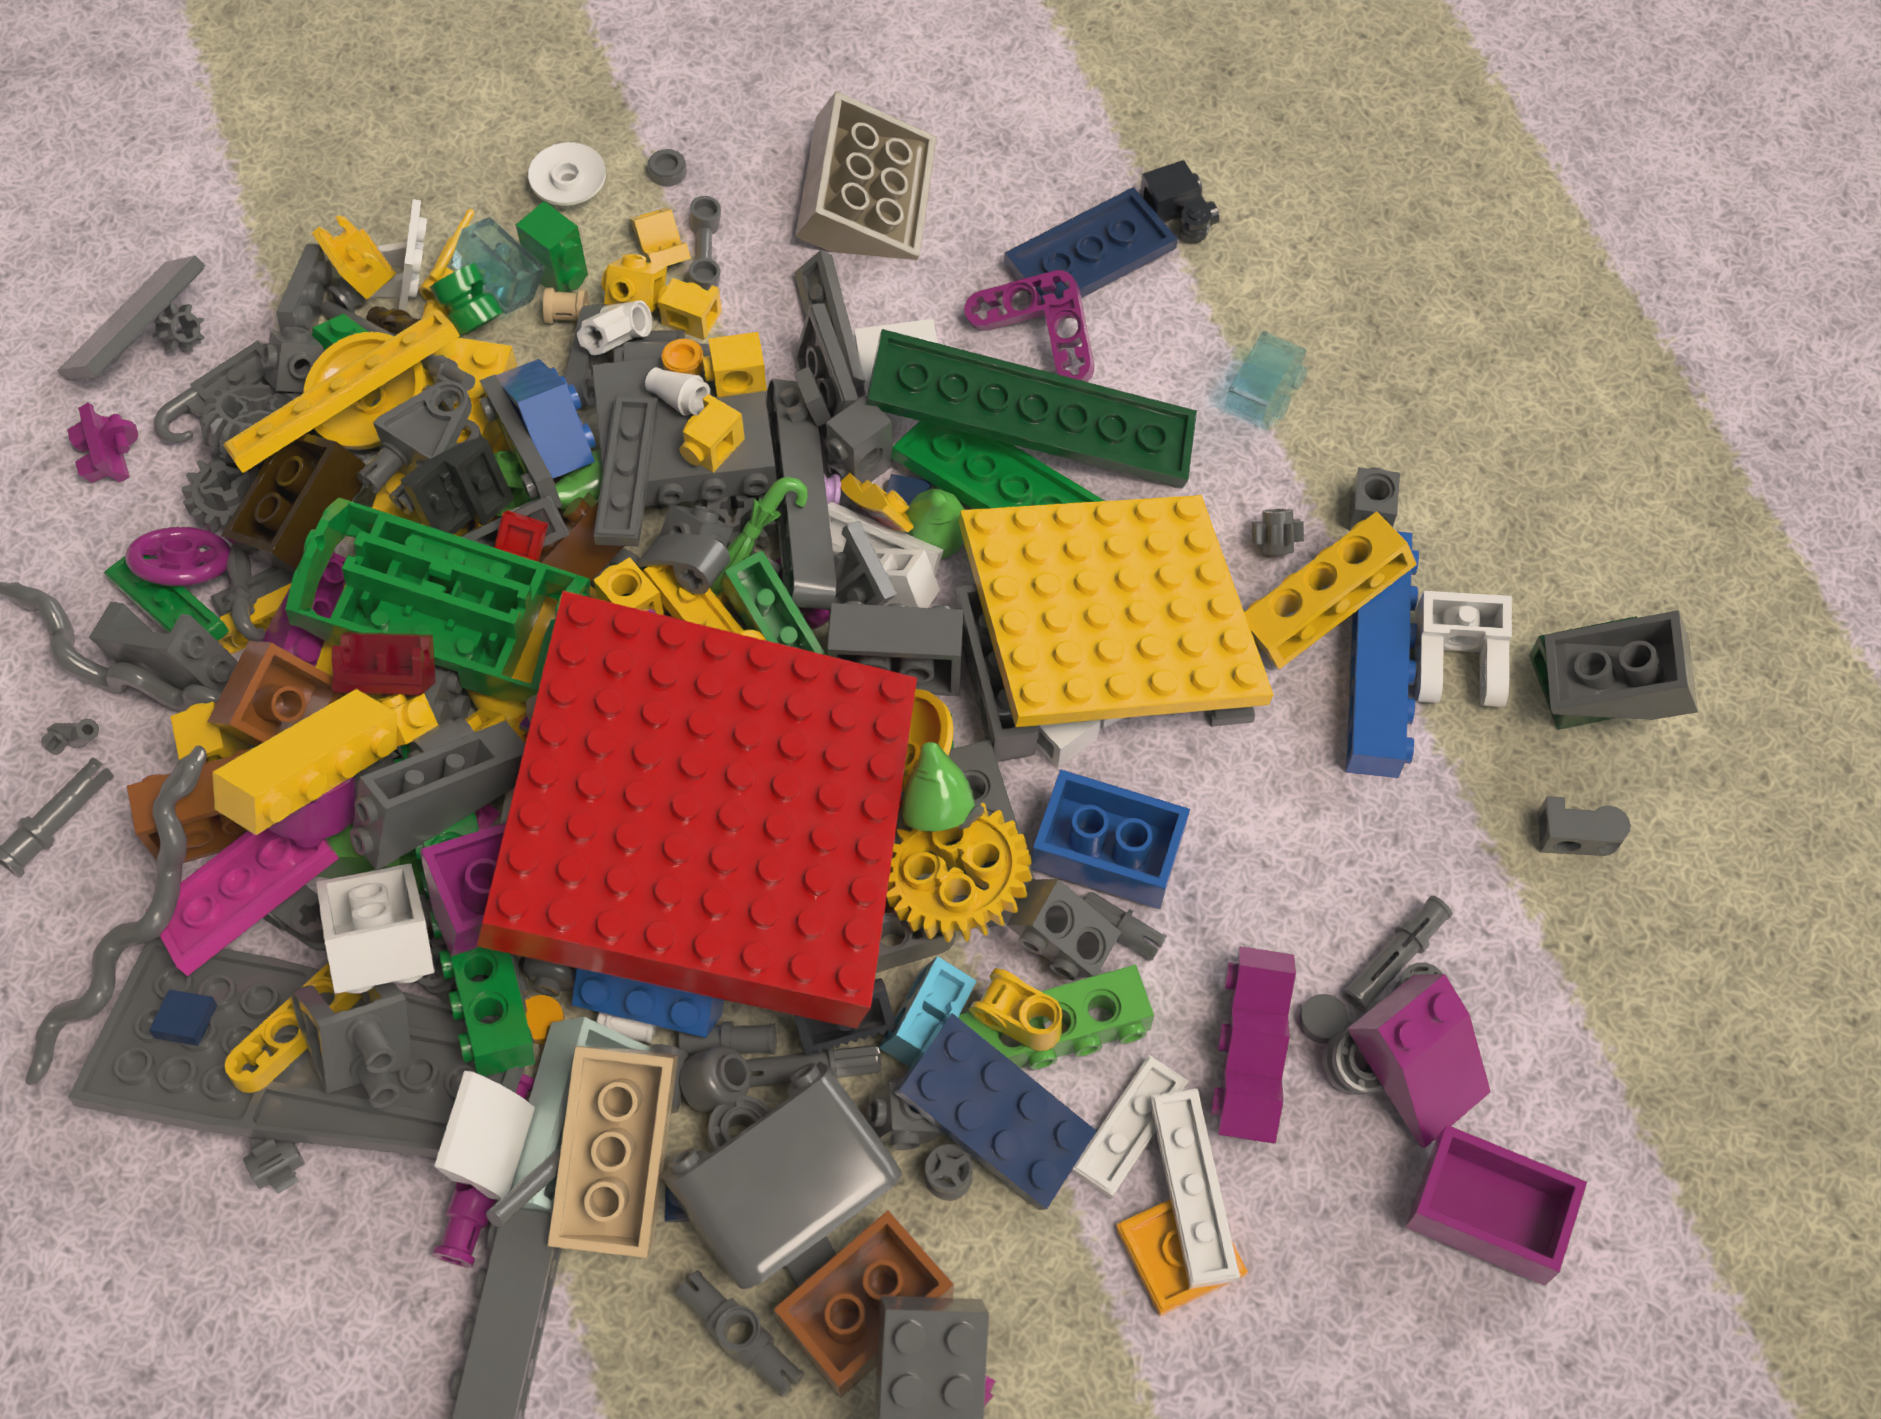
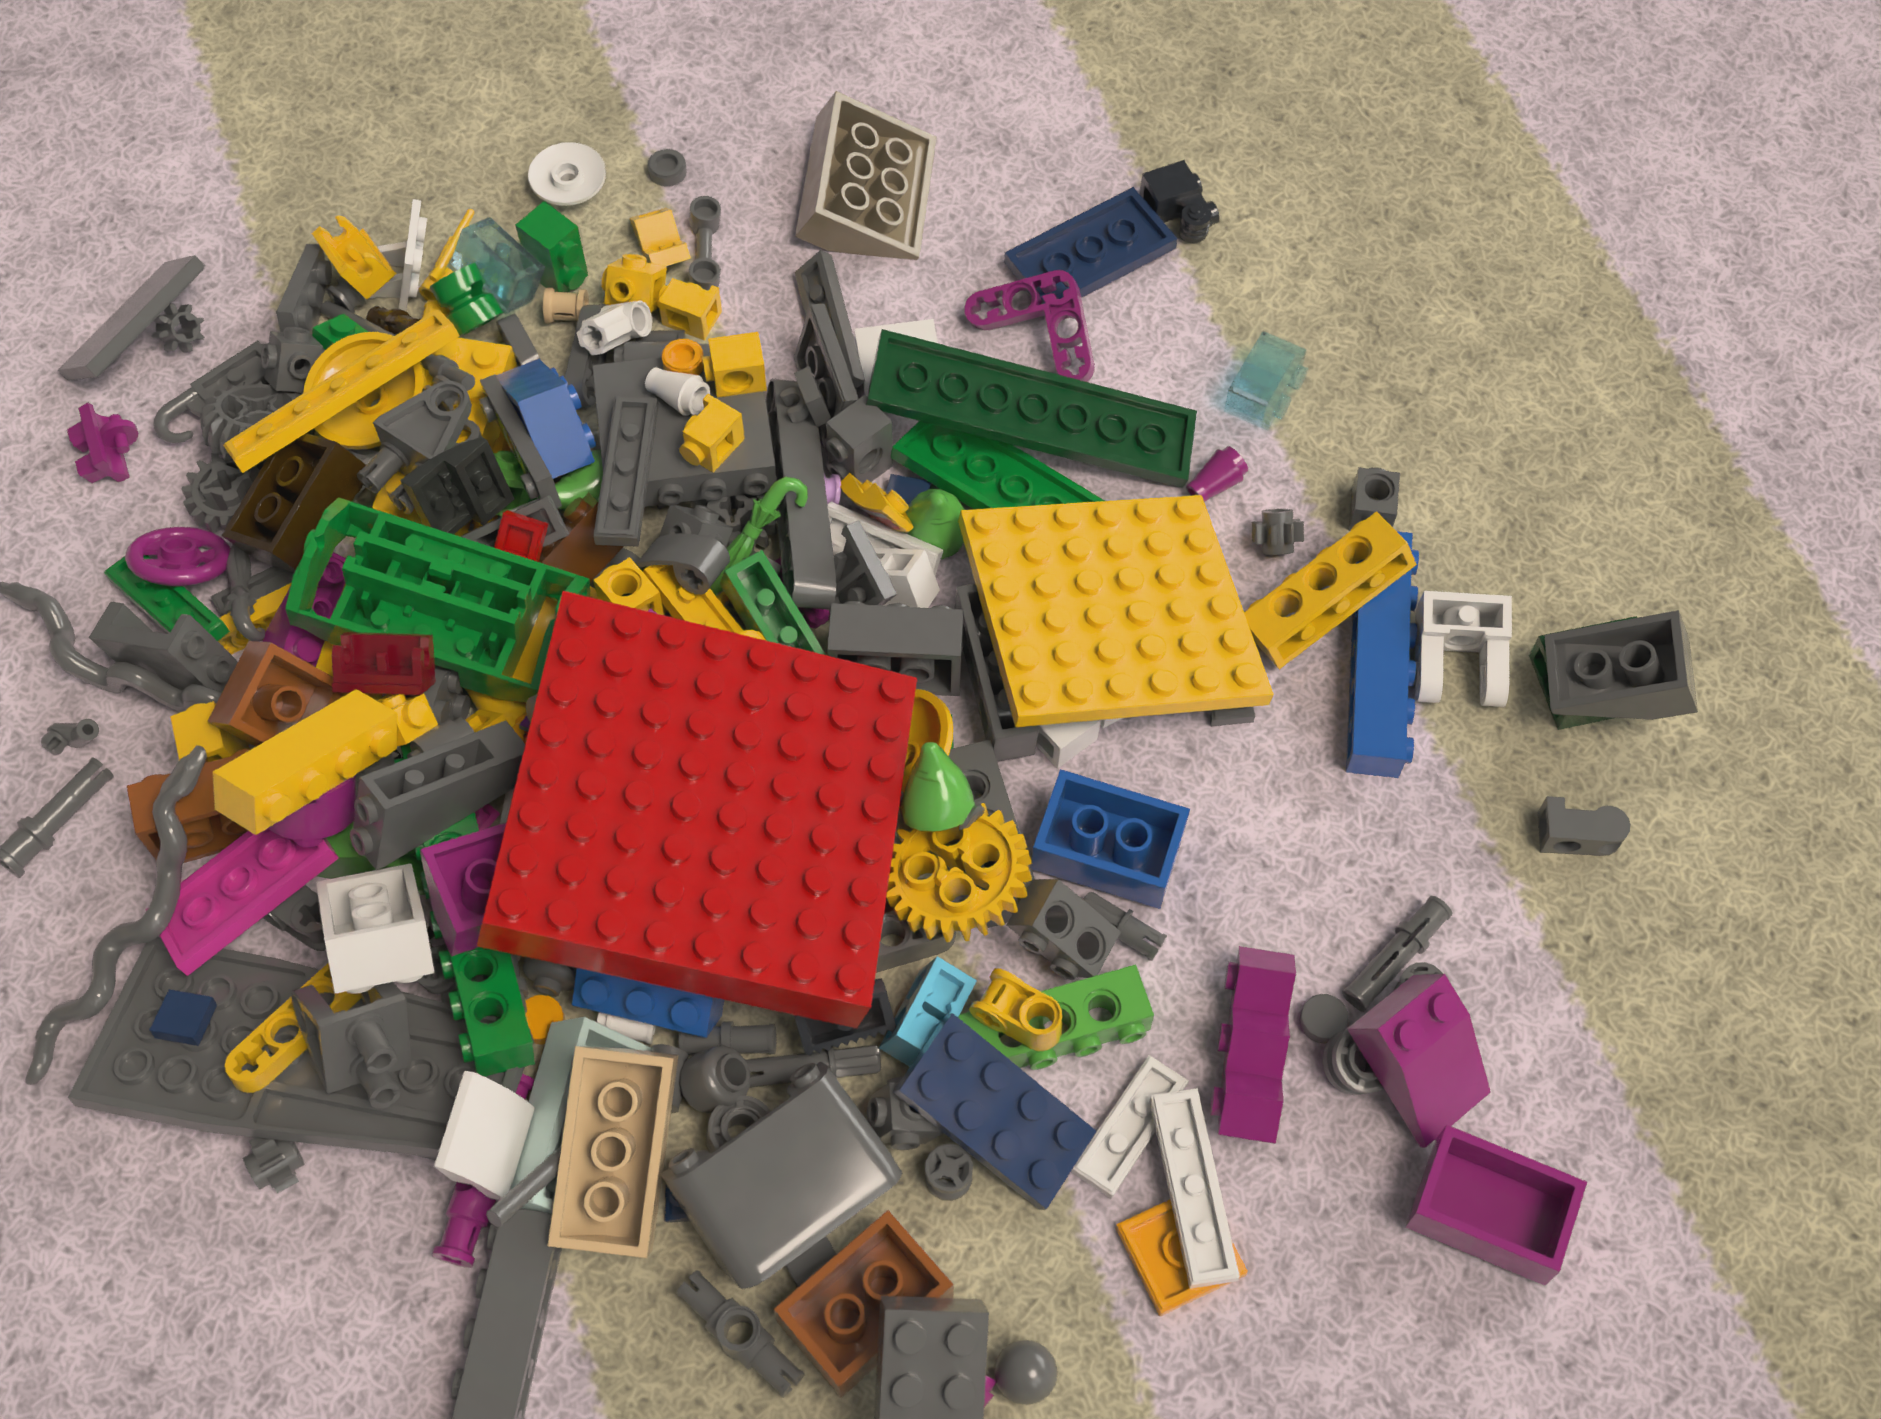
(514, 335): none -> dark grey beam
(1026, 1372): none -> dark grey piece
(1218, 474): none -> magenta cone

